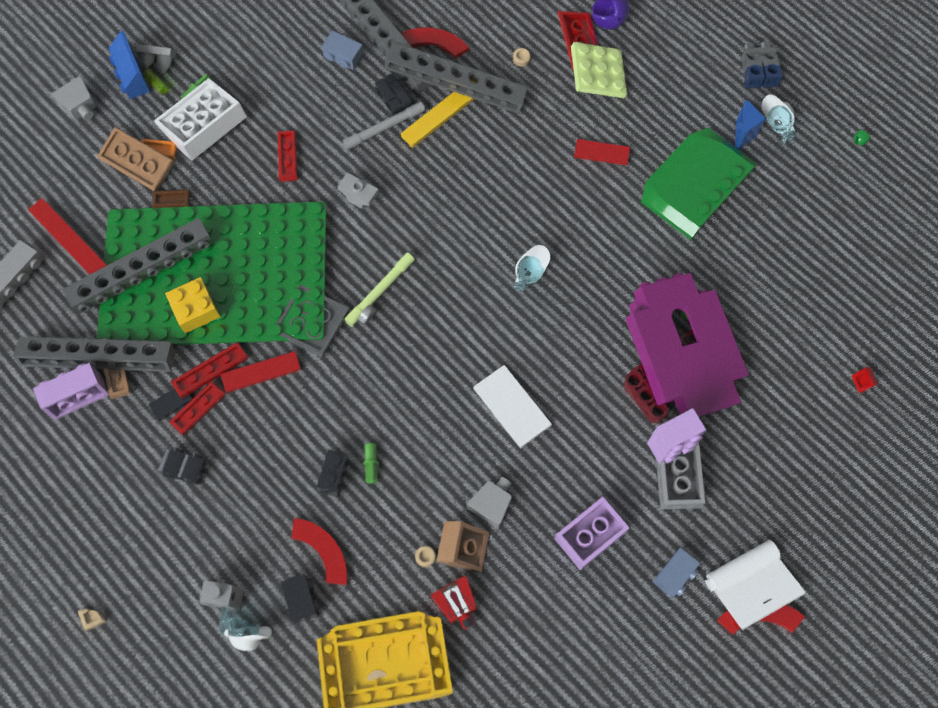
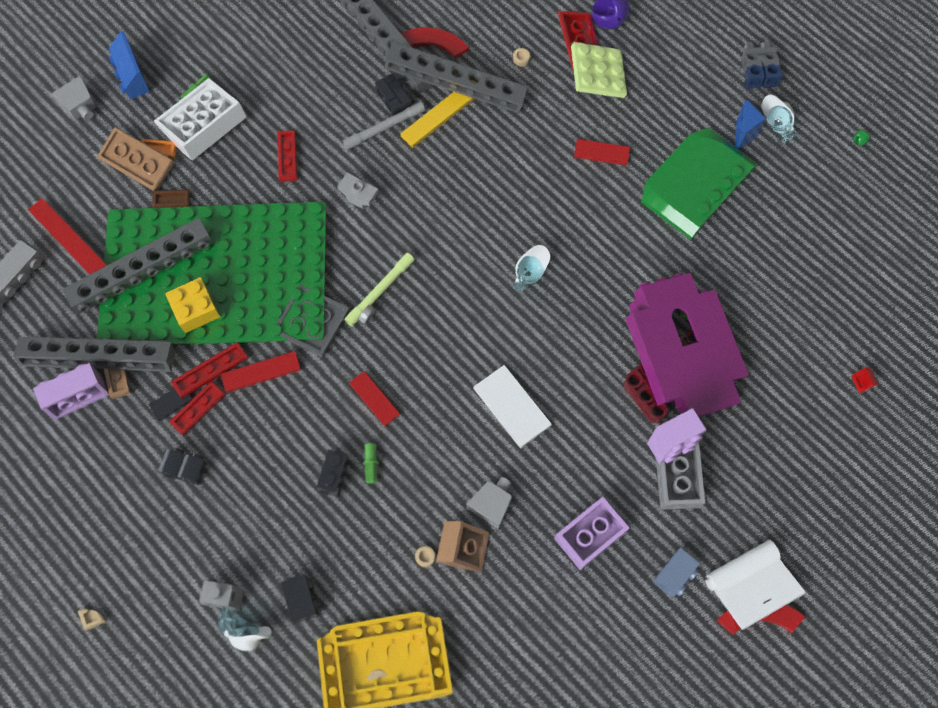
(156, 82): clear neon green axle -> none
(163, 55): light grey tile -> none
(326, 547): red tile -> none
(342, 50): sand blue brick -> none
(374, 399): none -> red tile
(456, 602): torso -> none

